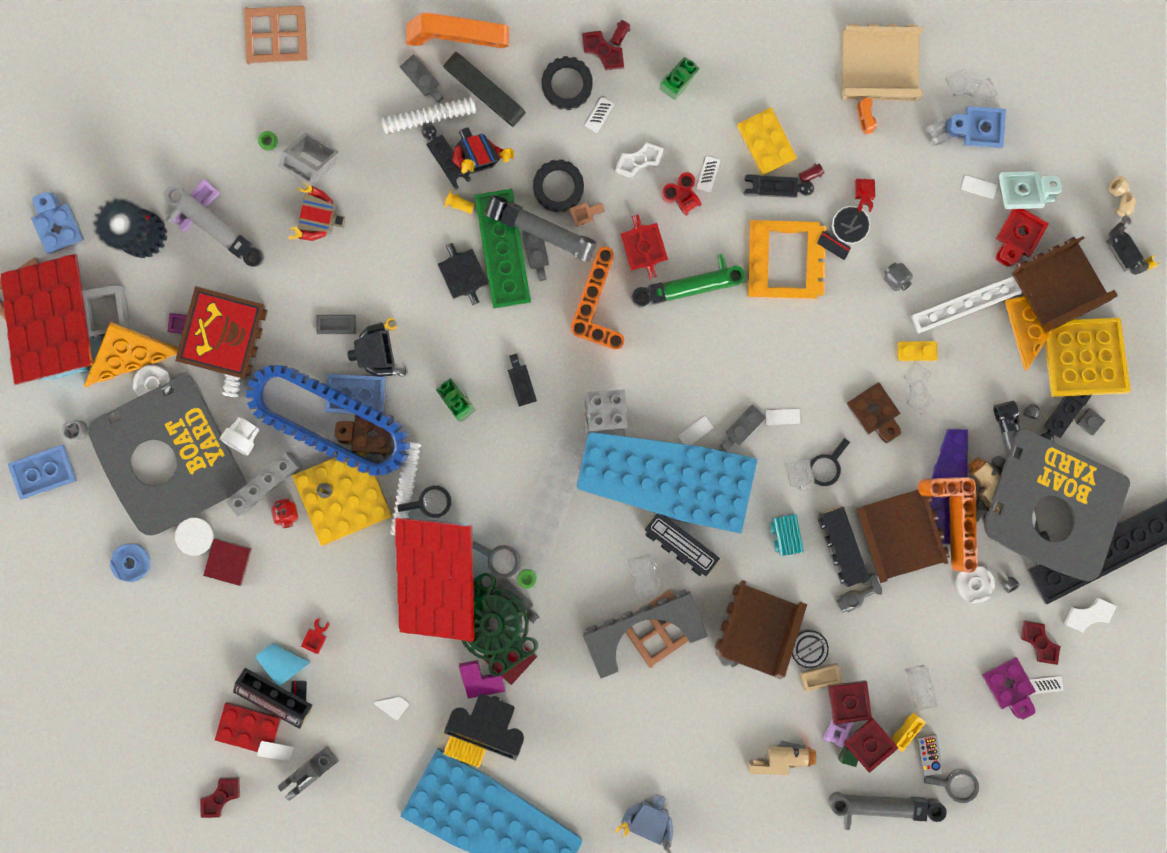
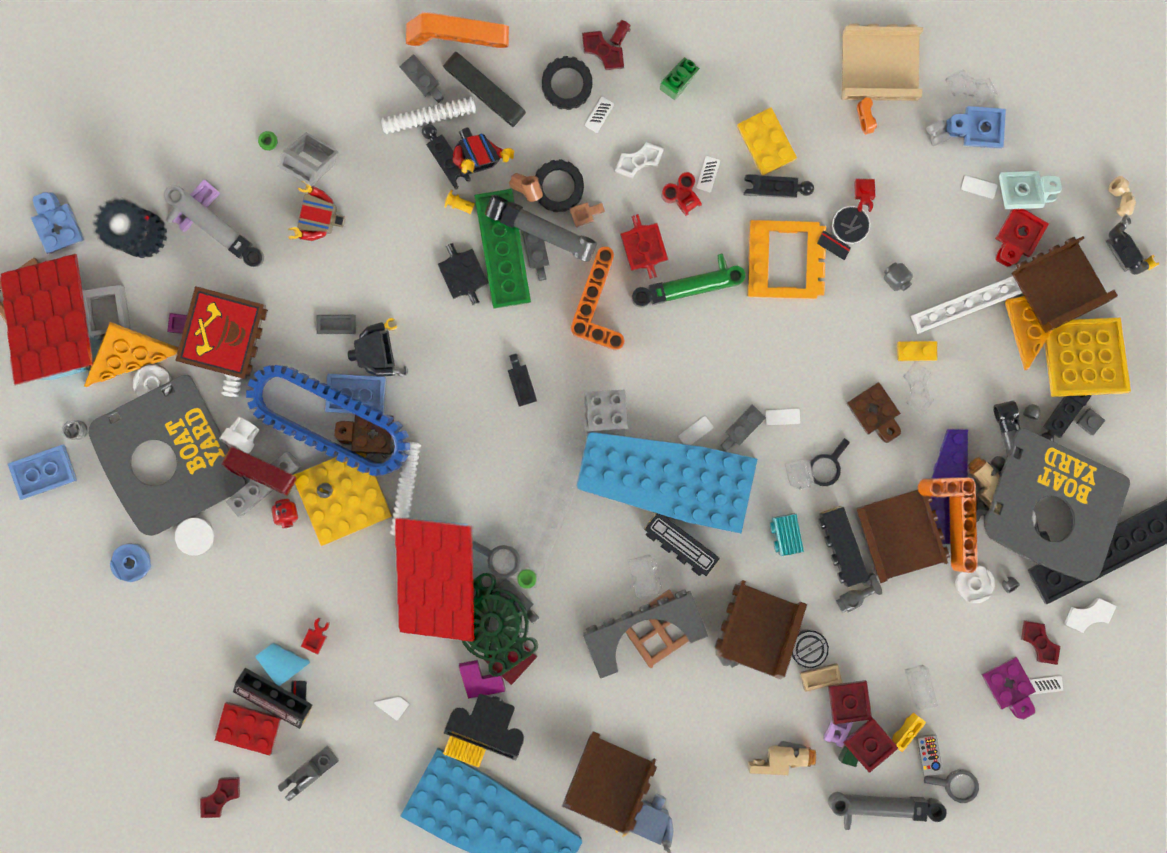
(227, 562): dark red tile -> none
(258, 470): none -> dark red beam
(275, 34): nougat window -> none
(275, 751): white sticker -> none
(433, 502): piece -> none
(455, 400): green slope -> none
(526, 185): none -> nougat piece
(609, 784): none -> reddish brown panel
(812, 173): dark red pin -> none

